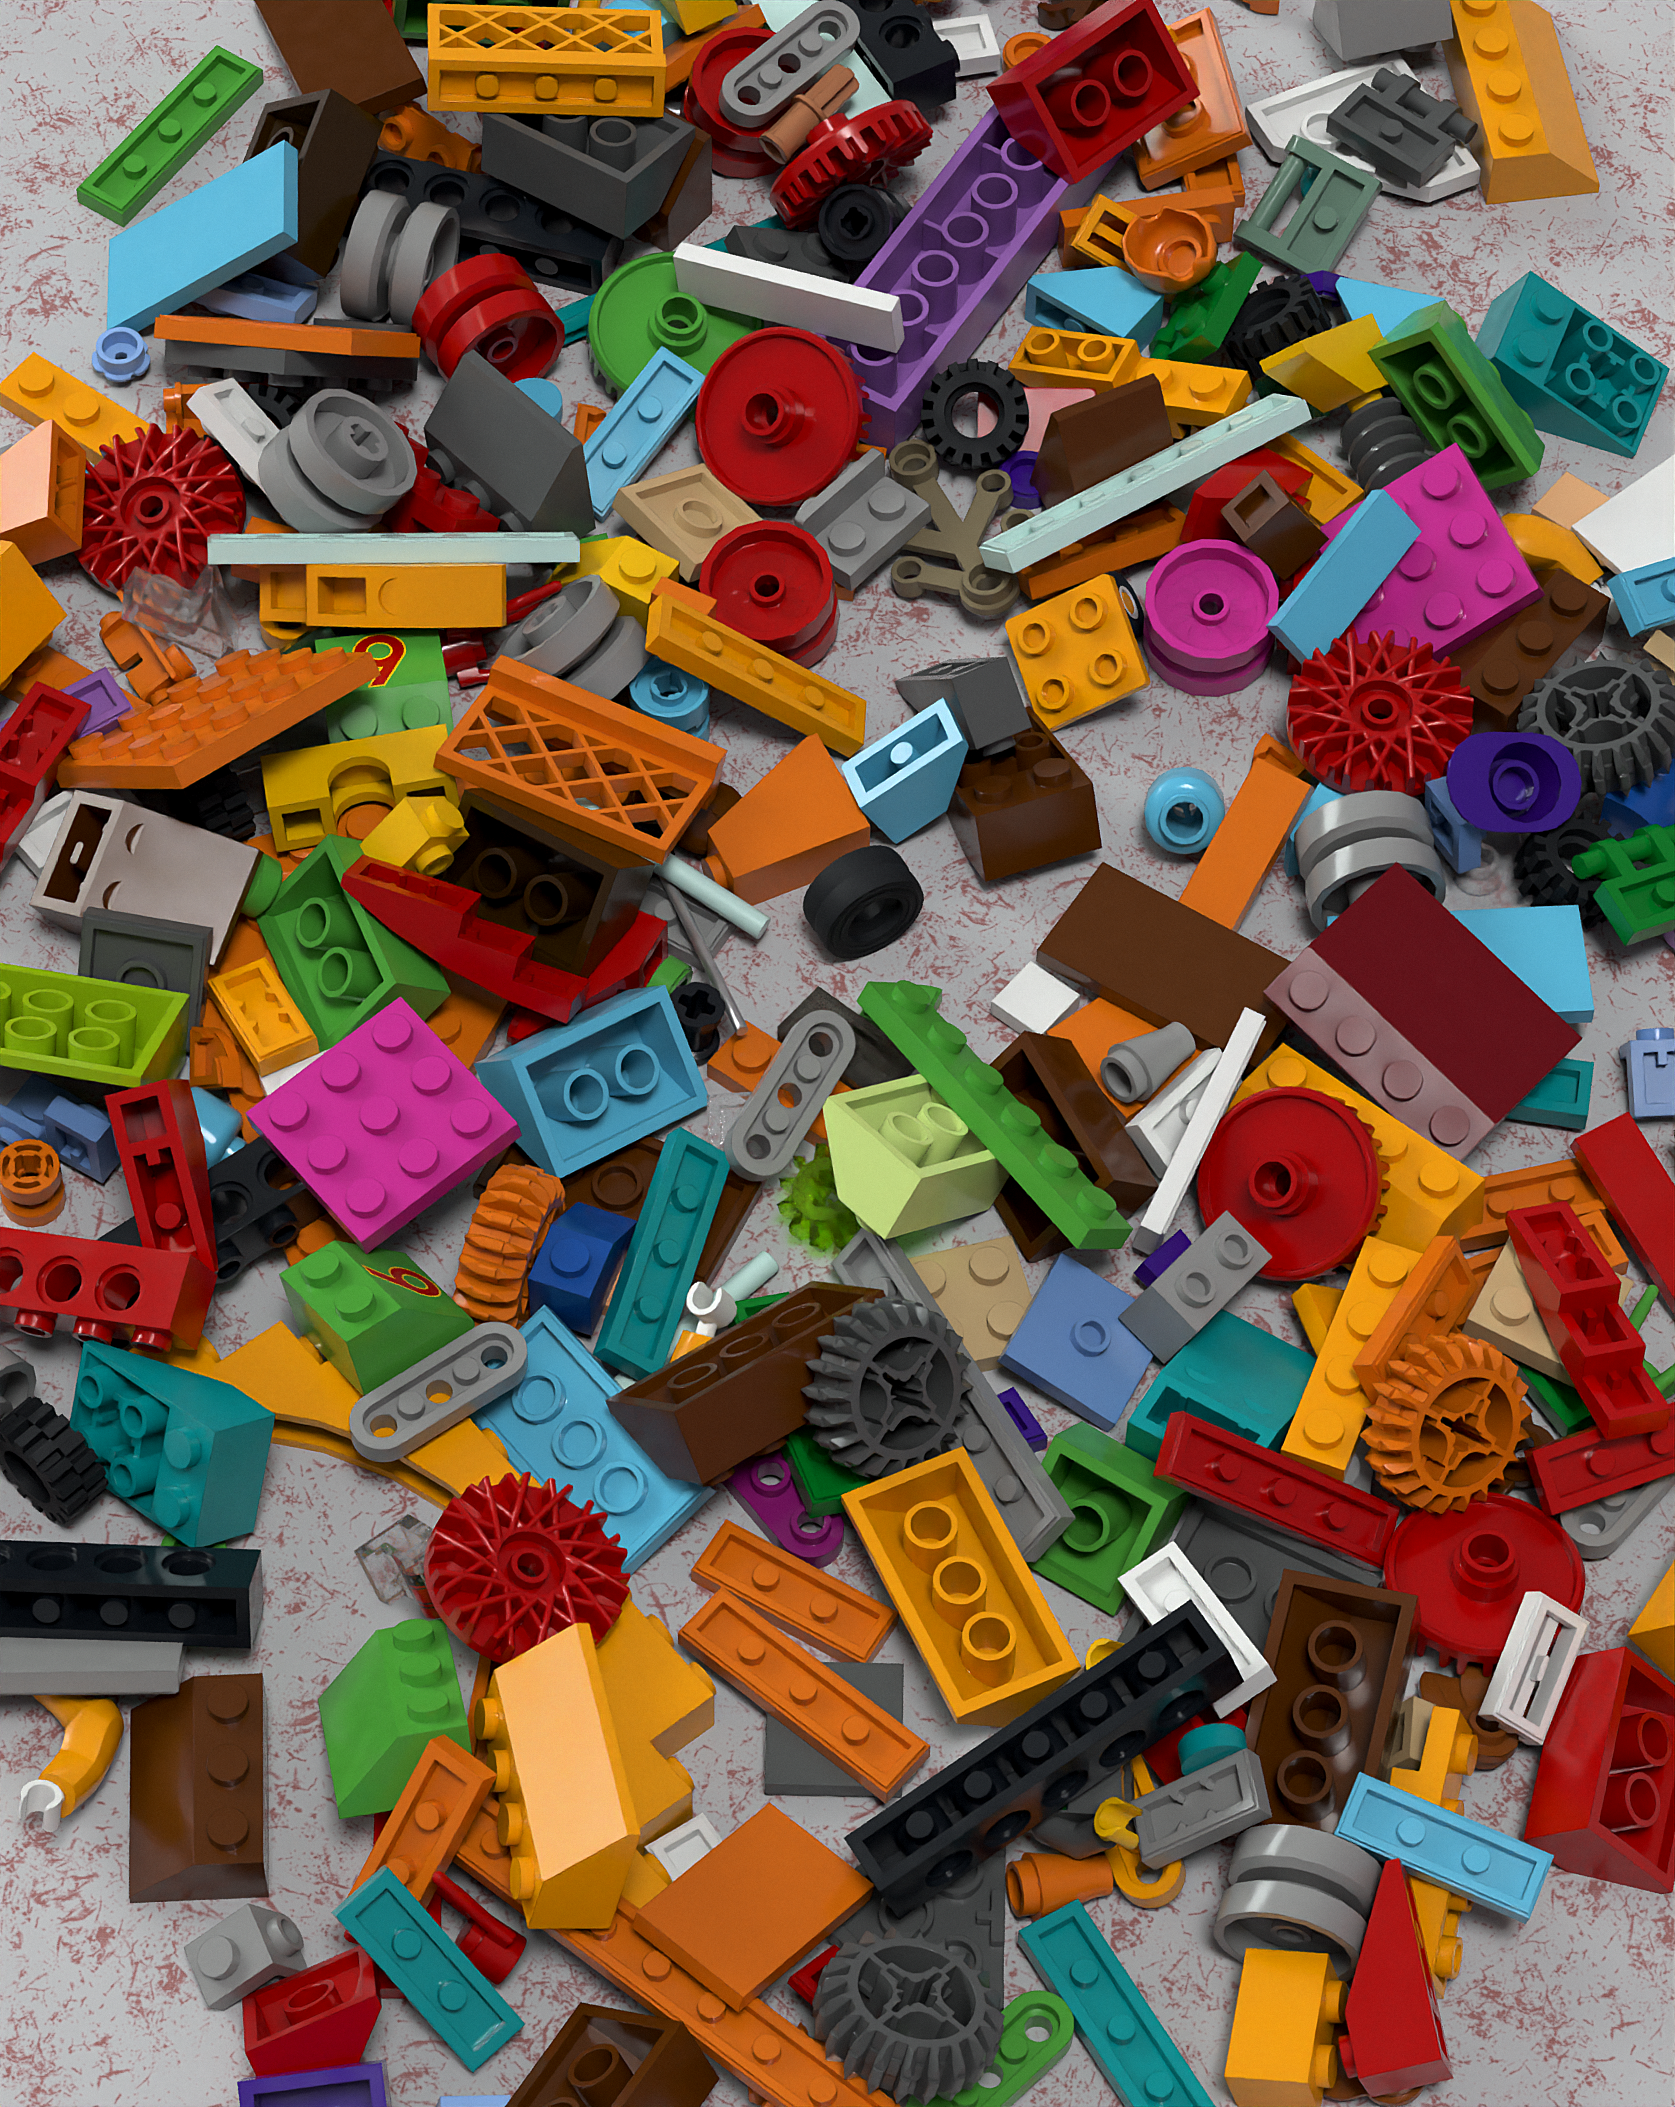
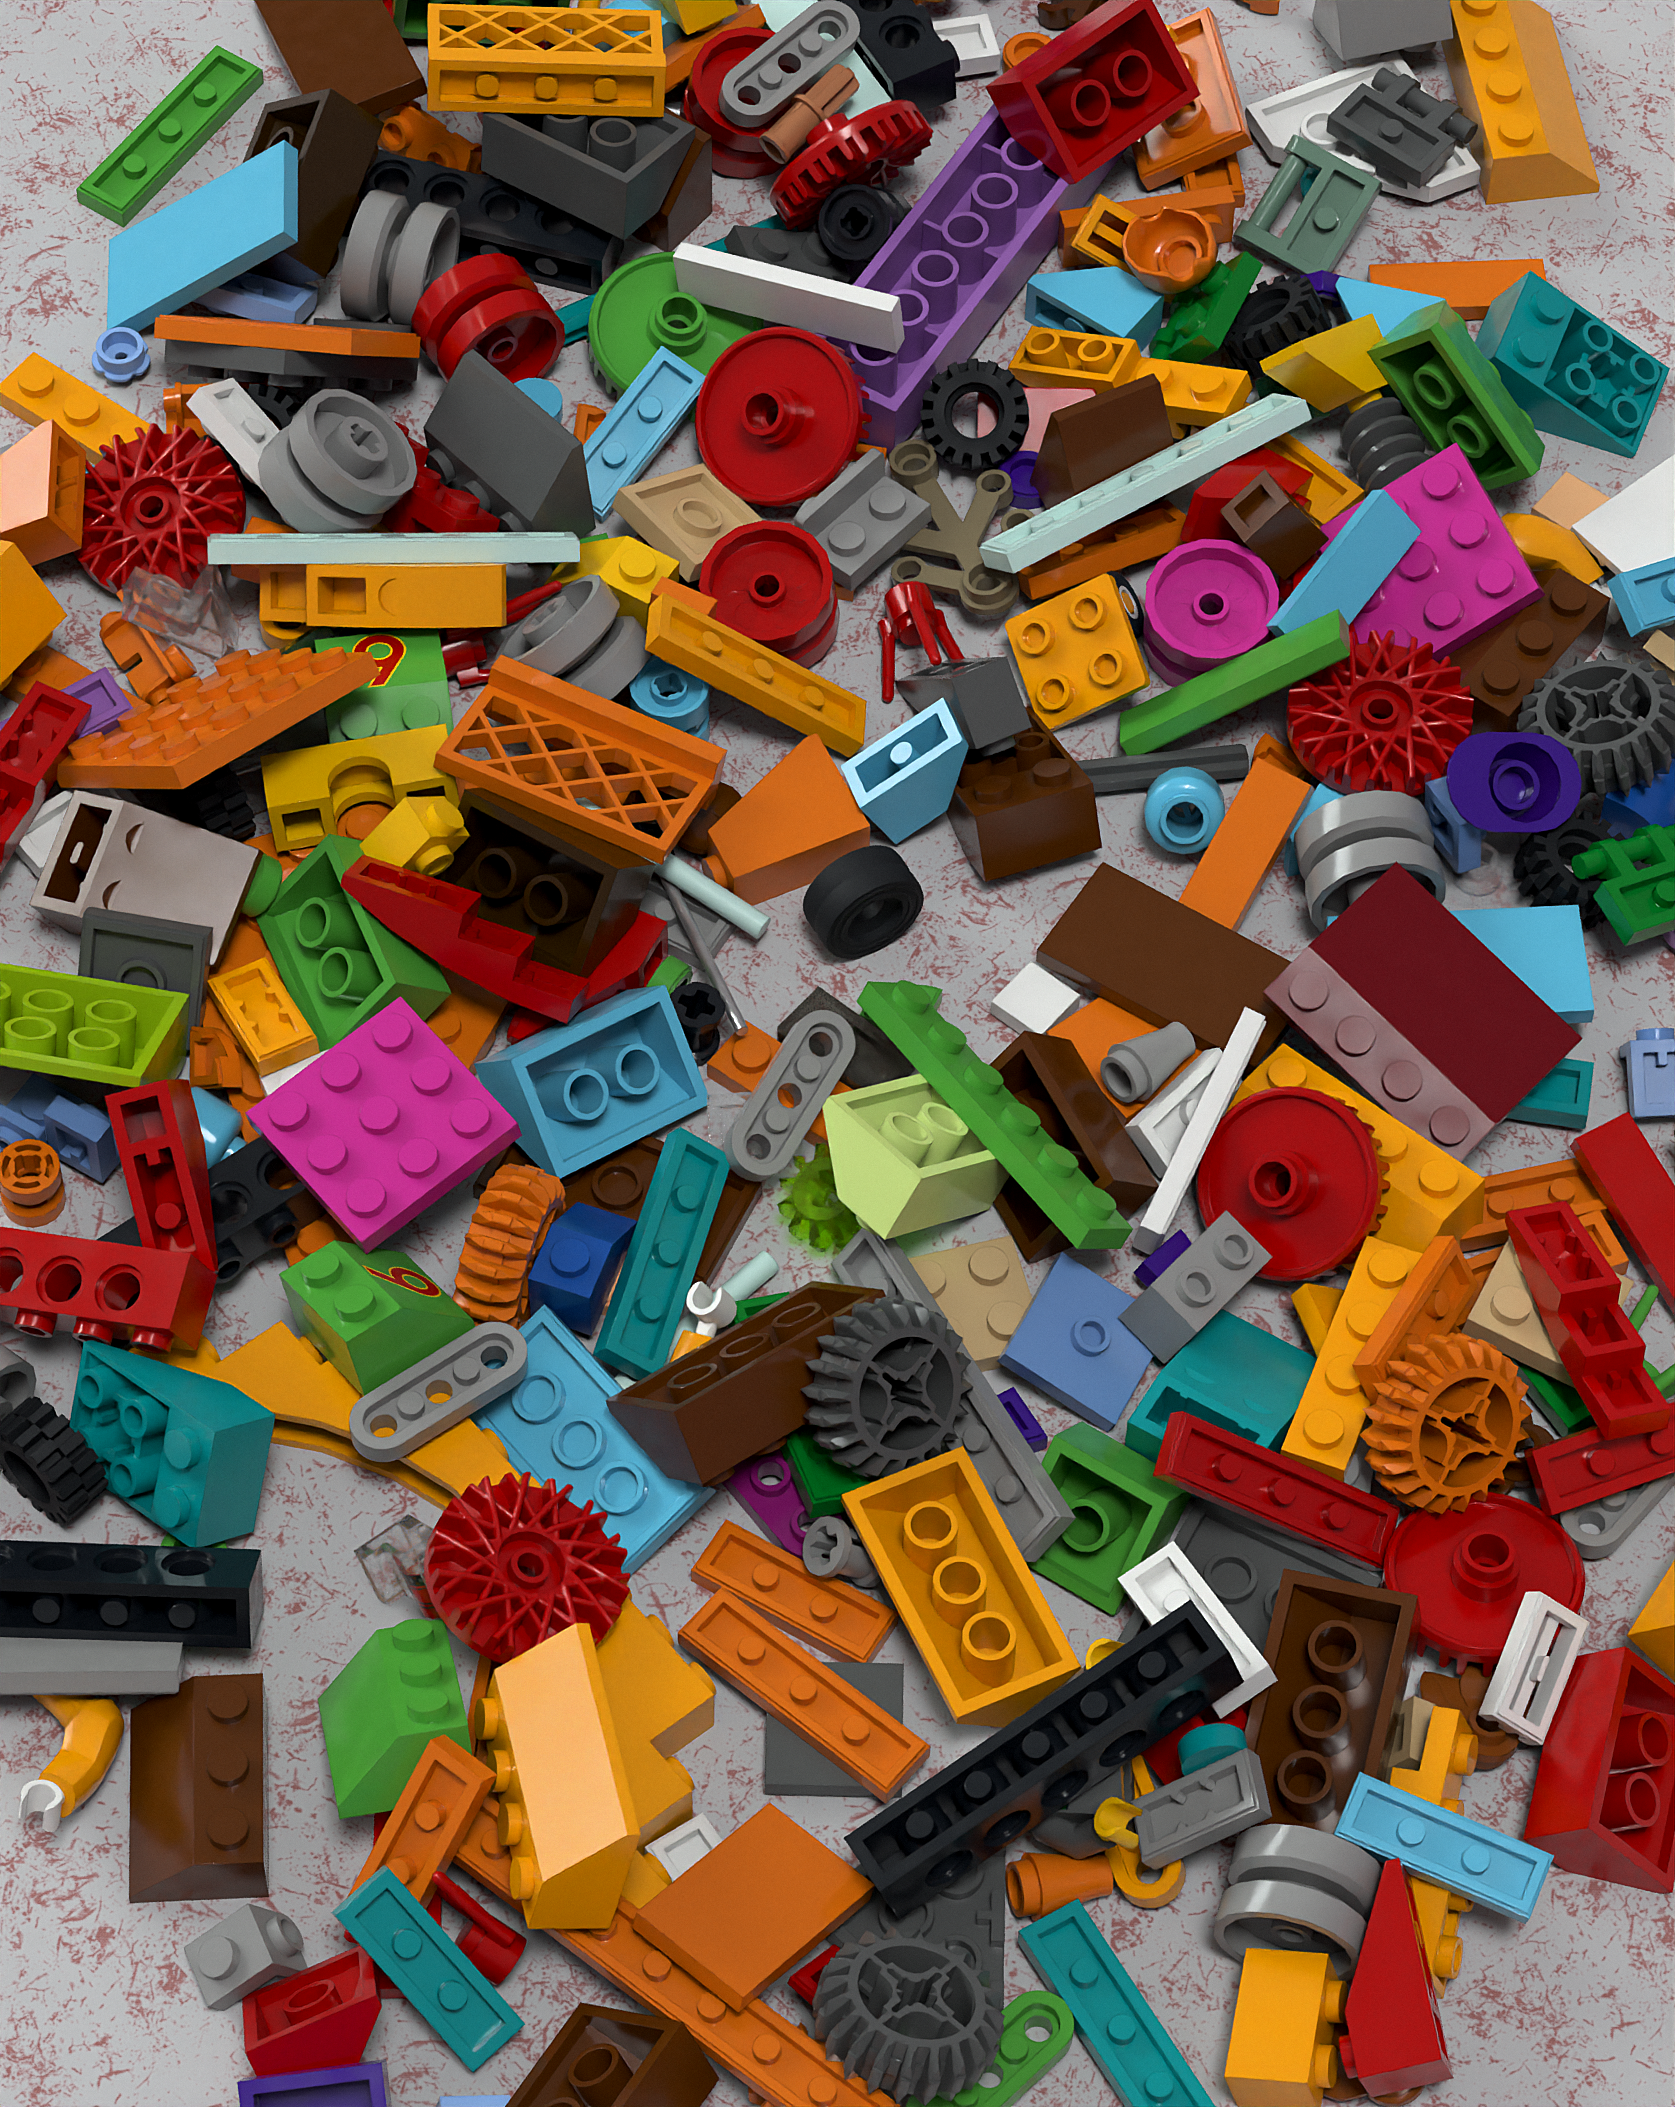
(846, 1552): none -> light grey bush
(914, 622): none -> red plant
(1143, 769): none -> dark grey axle
(1235, 684): none -> bright green tile
(1464, 284): none -> orange tile

